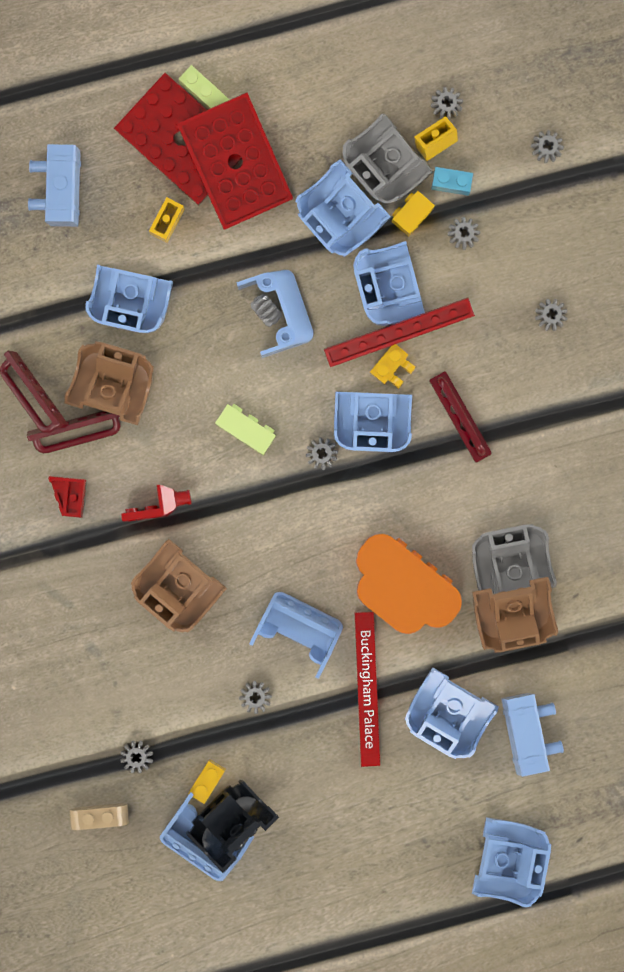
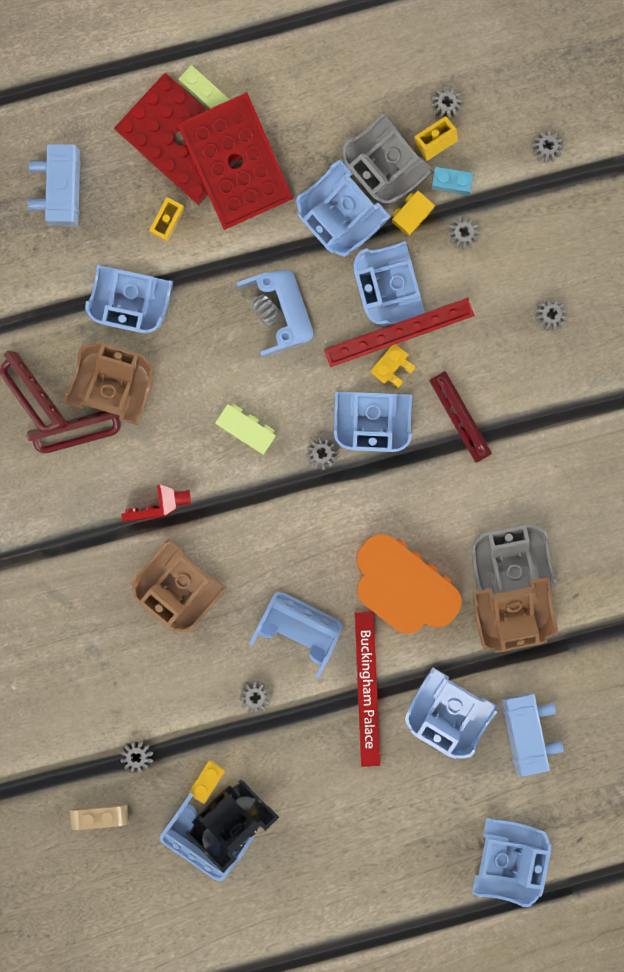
(69, 494): red wing -> none

